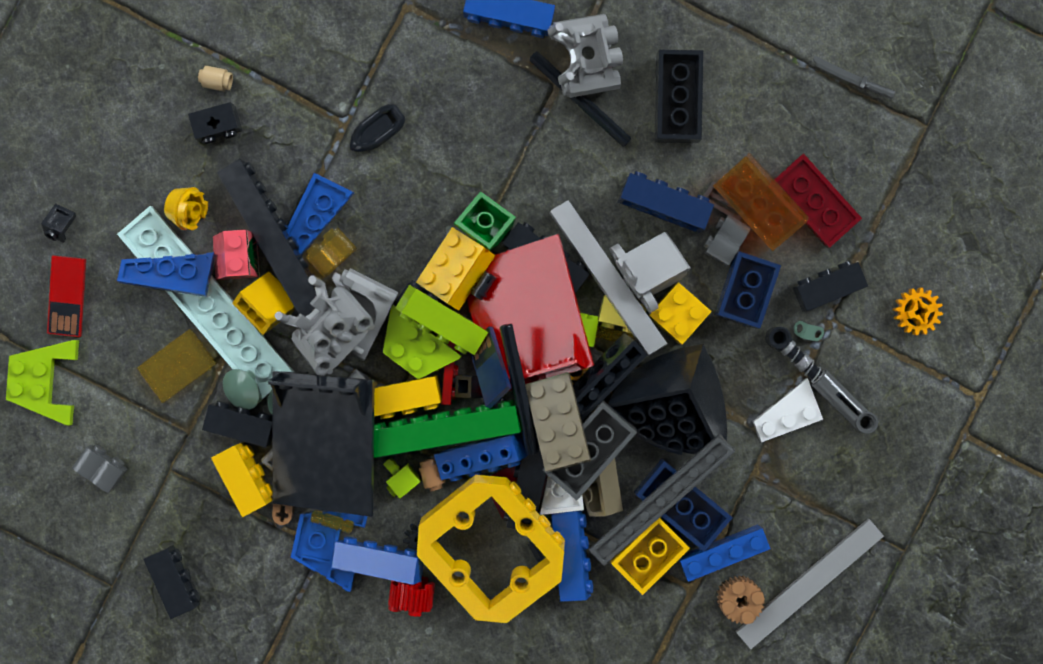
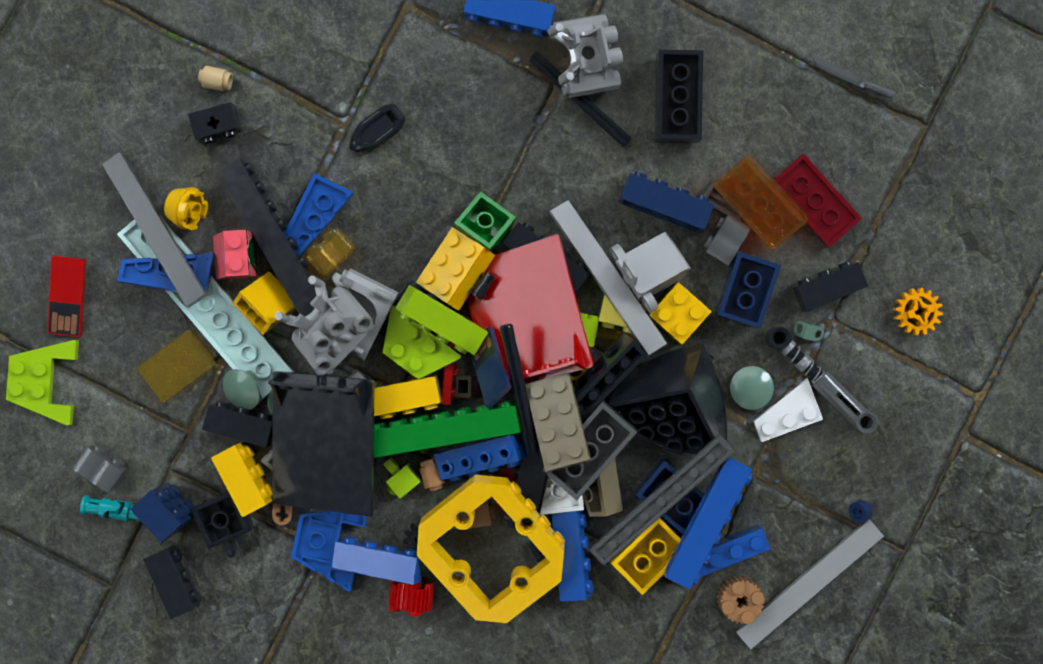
(57, 223): black bracket -> none
(107, 509): none -> teal piece
(154, 230): none -> tile
(164, 511): none -> dark blue brick
(217, 531): none -> black hinge
(332, 521): clear yellow axle -> none
(483, 515): none -> medium nougat brick
(707, 523): none -> blue brick
(751, 387): none -> sand green dish
(860, 511): none -> dark blue tile

